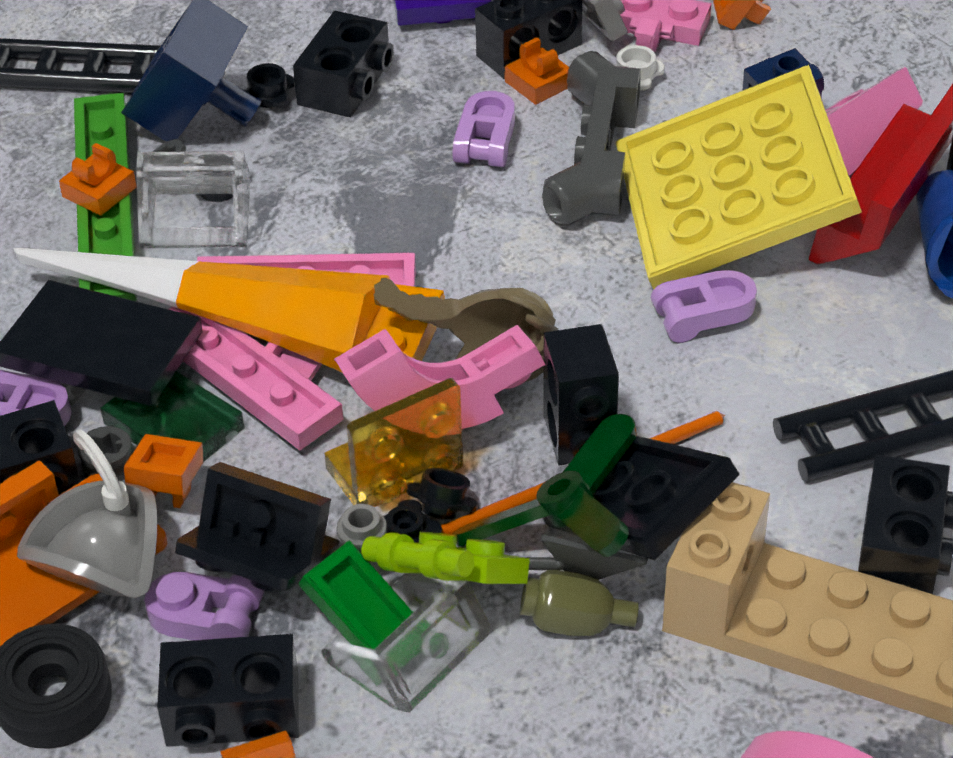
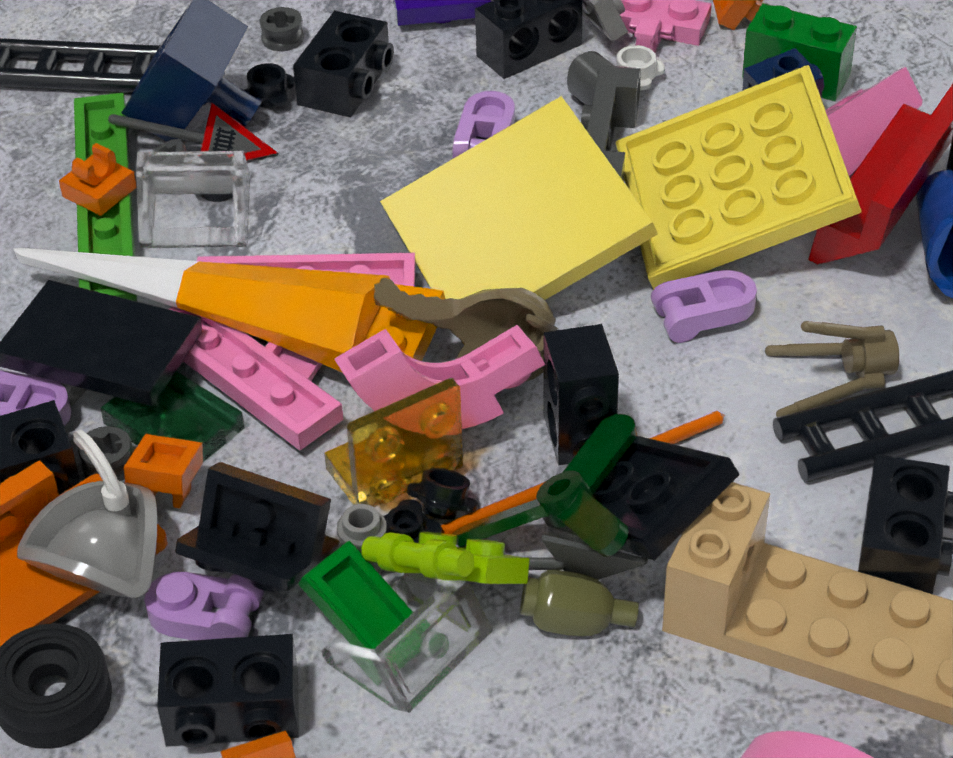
(221, 134): none -> piece
(281, 29): none -> dark grey bush
(520, 210): none -> light yellow tile
(537, 72): orange tile -> none
(819, 39): none -> green brick
(868, 354): none -> dark tan plant

